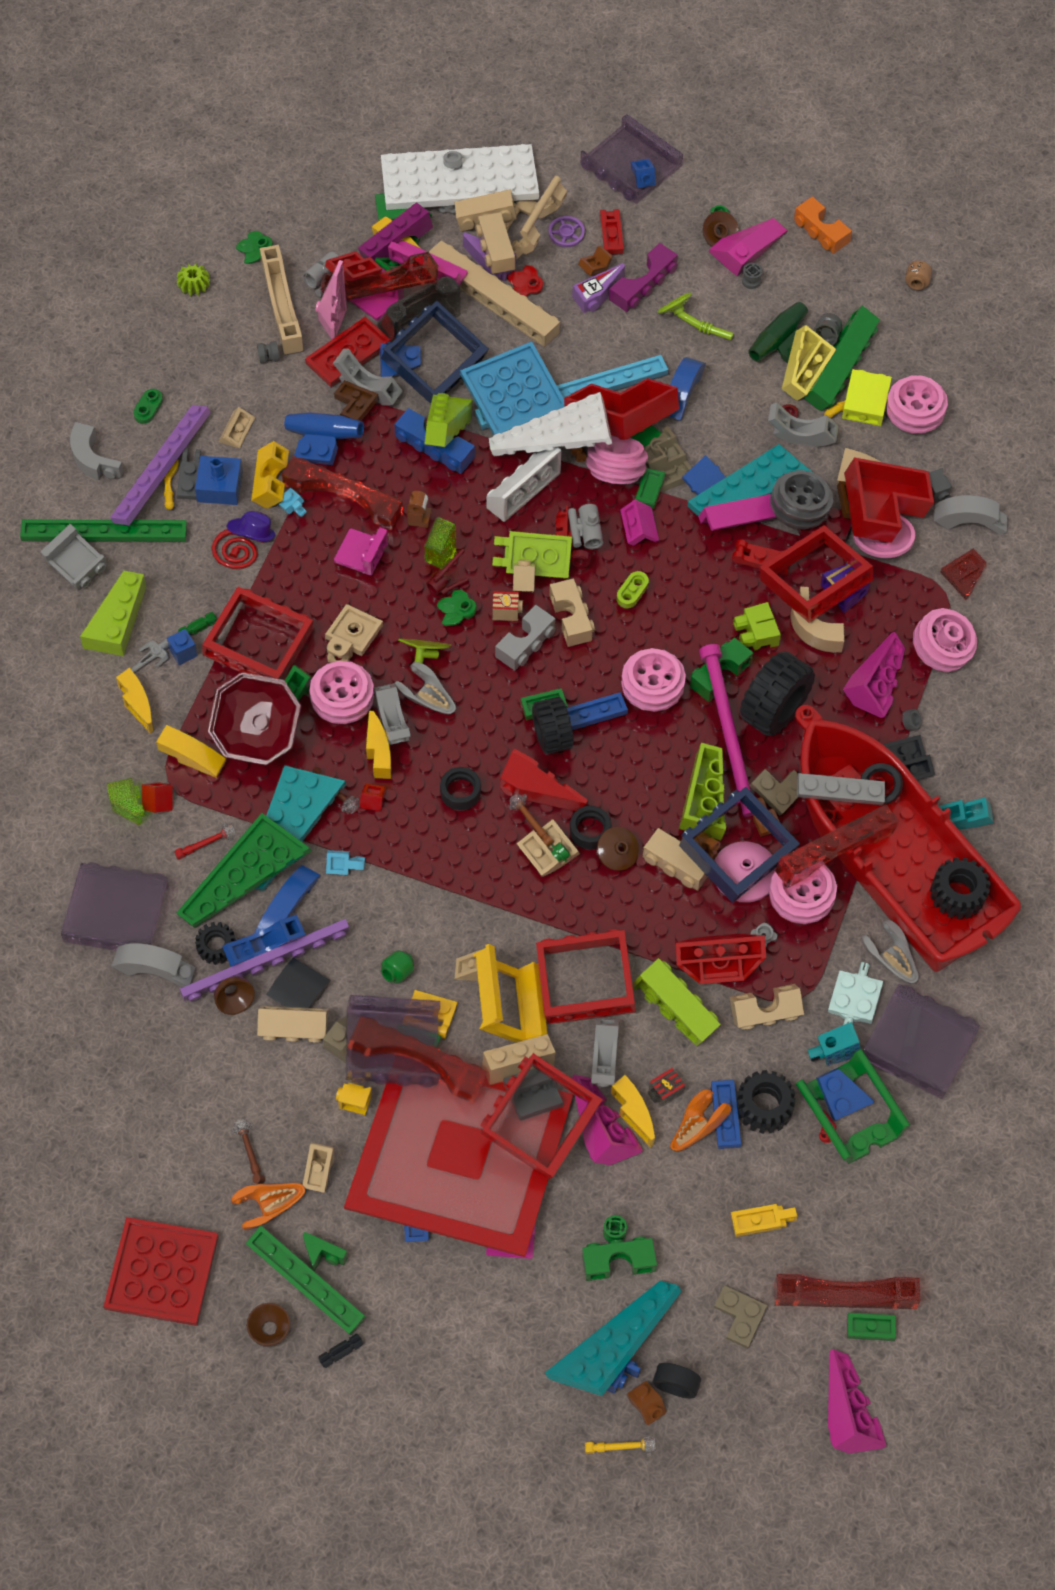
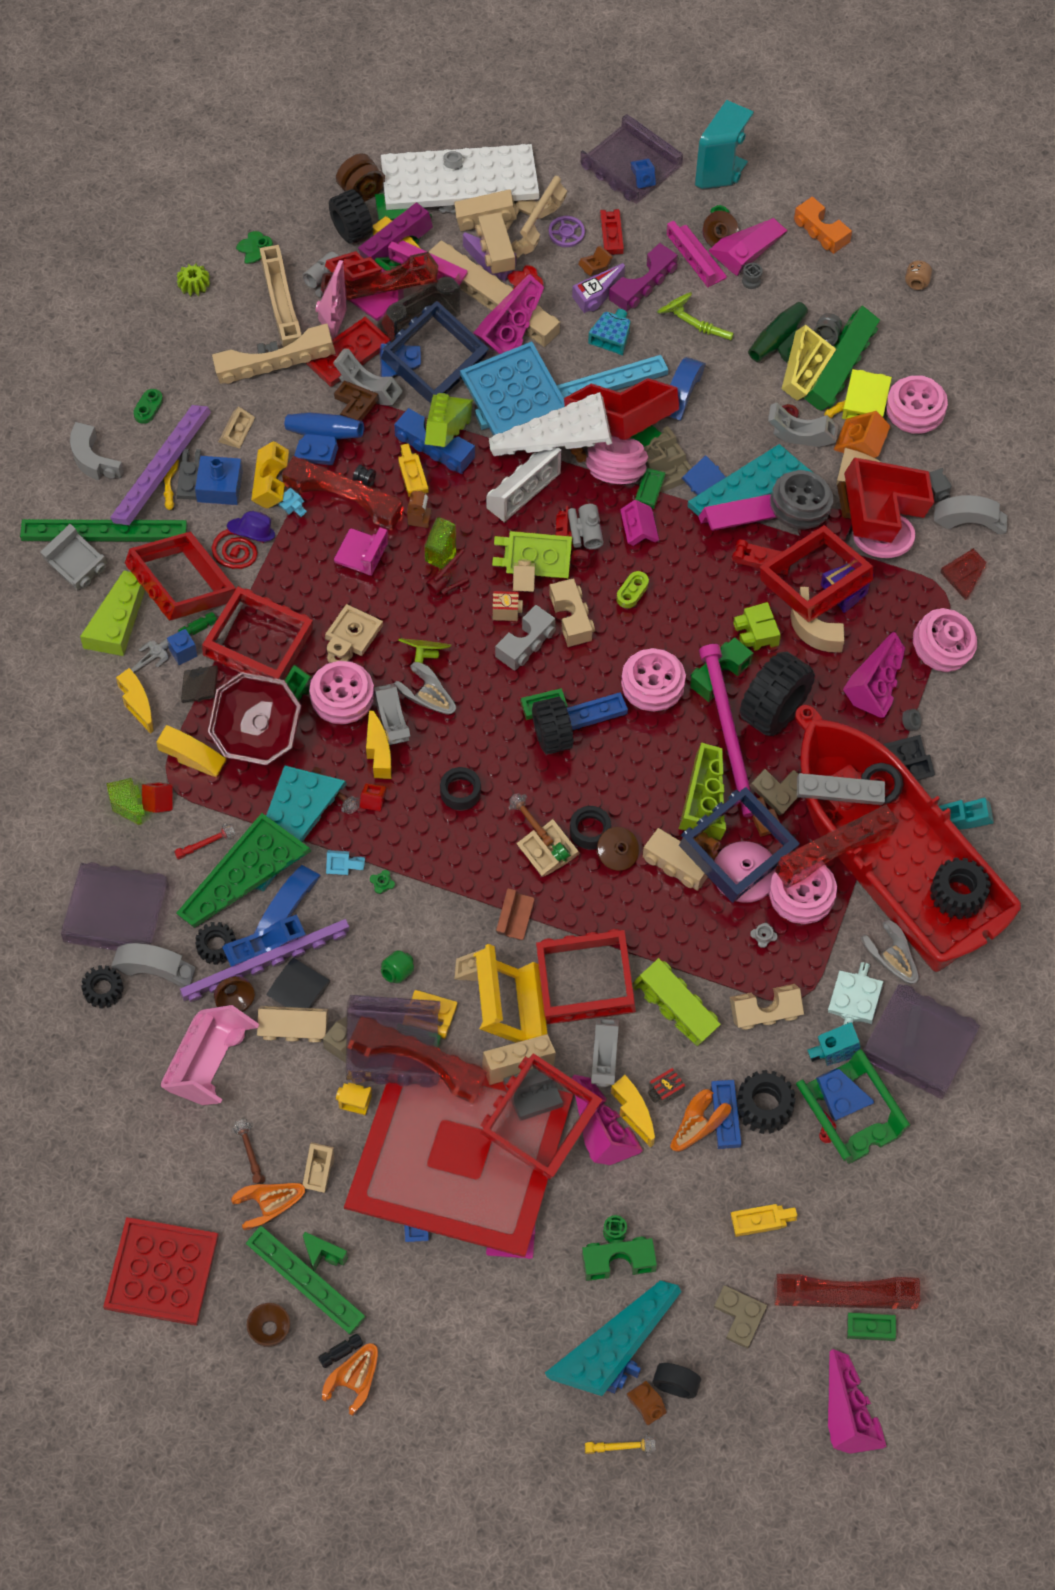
(98, 975): none -> black tyre
(199, 684): none -> clear smoke piece
(200, 559): none -> red window
(203, 1051): none -> bright pink windscreen
(313, 344): none -> tan arch
(350, 216): none -> black tyre
(354, 1374): none -> orange animal
(361, 175): none -> reddish brown wheel
(364, 475): none -> black wheel
(382, 887): none -> green plate
(412, 471): none -> yellow hinge
(456, 608): green plate -> none
(508, 321): none -> dark pink wedge
(515, 915): none -> copper panel
(524, 777): red wedge -> none
(611, 332): none -> torso
(695, 254): none -> dark pink panel
(717, 147): none -> teal windscreen
(720, 957): red wedge -> none
(863, 434): none -> orange slope

